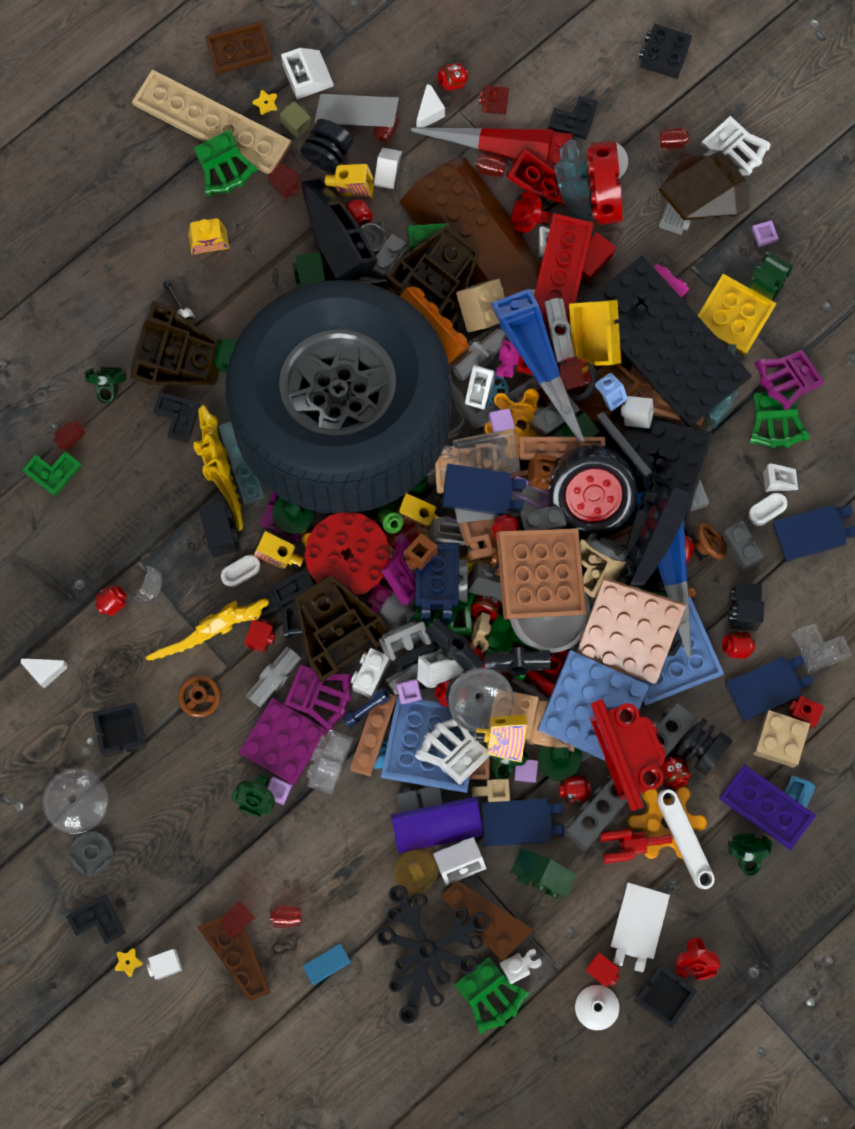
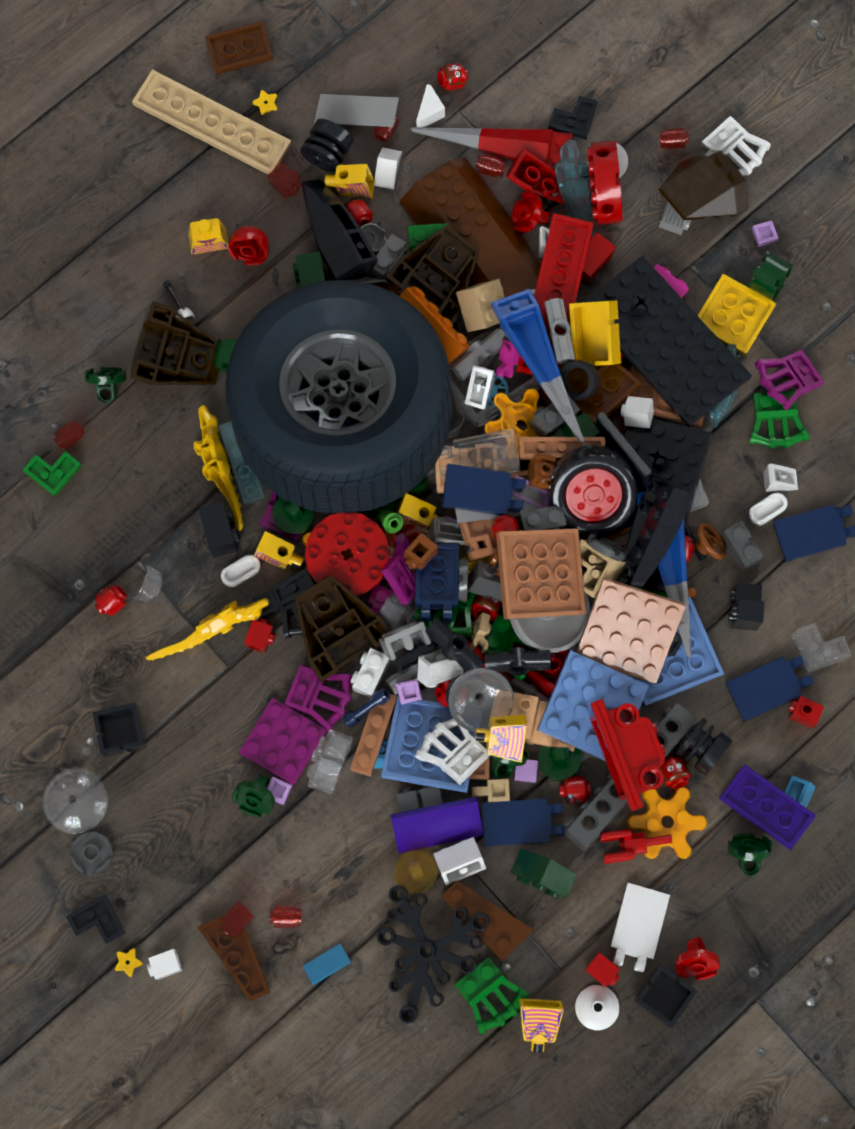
(44, 670): white slope -> none
(183, 414): black plate -> none
(187, 708): dark orange piece -> none
(218, 152): green plate -> none
(250, 245): none -> red cylinder
(273, 677): light grey piece -> none
(295, 118): olive brick -> none
(306, 71): white slope -> none
(494, 99): clear red brick -> none
(501, 420): lavender tile -> none
(517, 967): white plate -> none
(540, 1021): none -> torso
(575, 373): clear red brick -> none
(612, 391): light blue bracket -> none
(665, 51): black brick -> none
(685, 839): white piece -> none
(738, 644): red head -> none
(781, 739): tan brick -> none

